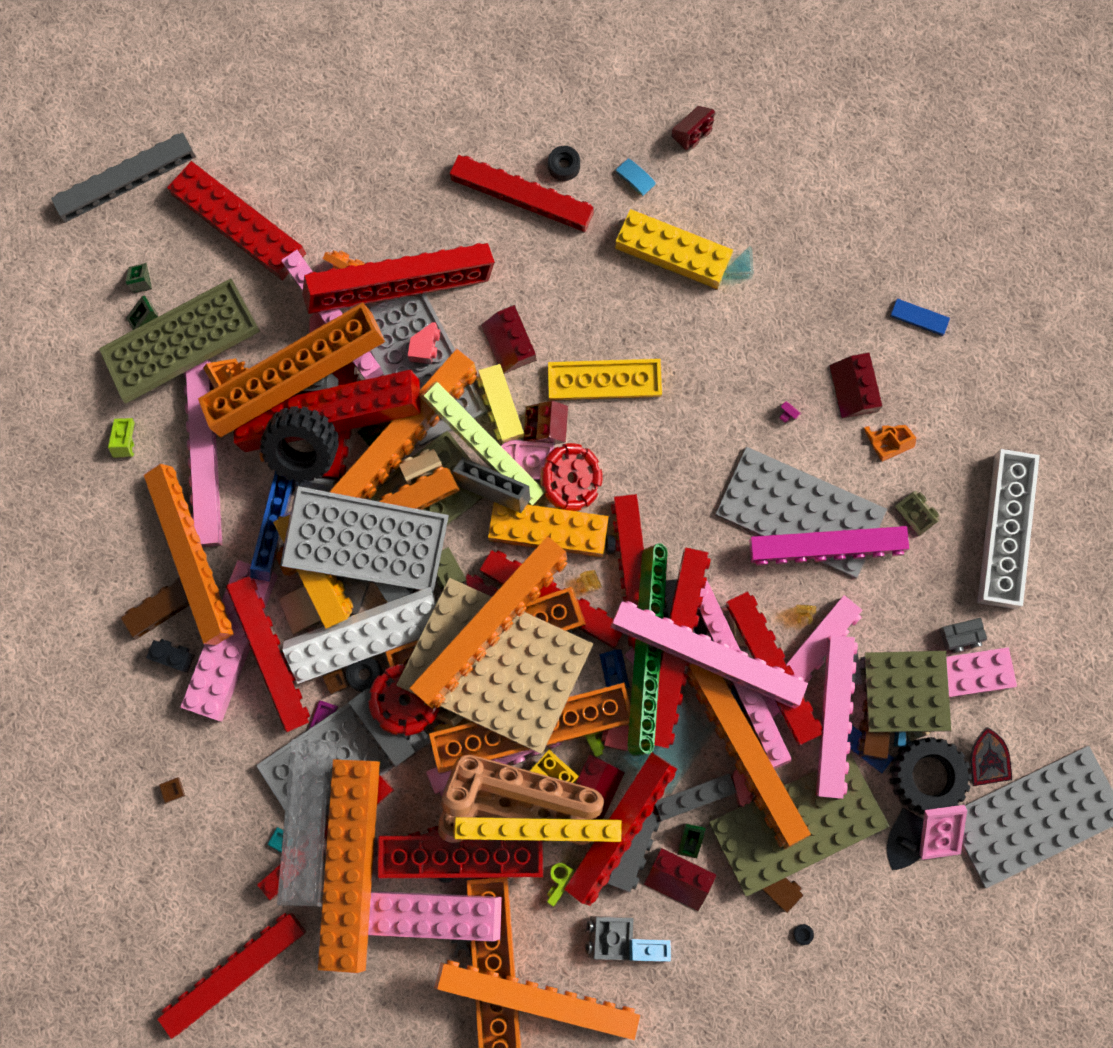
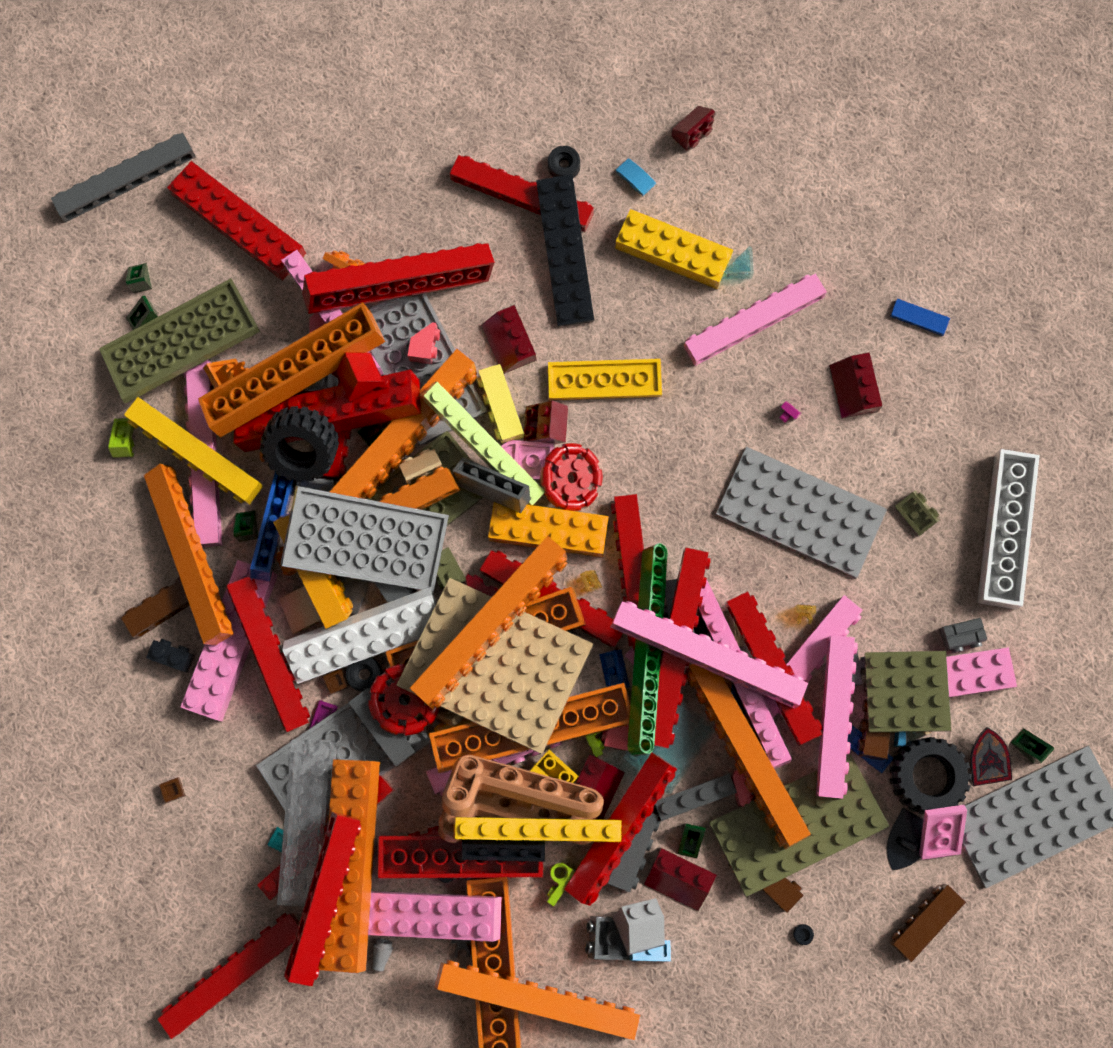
(193, 450): none -> yellow brick
(245, 526): none -> dark green slope
(322, 899): none -> red brick
(358, 374): none -> red slope
(381, 953): none -> light grey cone
(503, 850): none -> black plate
(565, 250): none -> black plate
(610, 544): black tile -> none
(641, 926): none -> light grey slope
(755, 319): none -> bright pink brick
(828, 545): dark pink brick -> none
(897, 438): orange slope -> none
(927, 922): none -> reddish brown brick
(1032, 746): none -> dark green slope

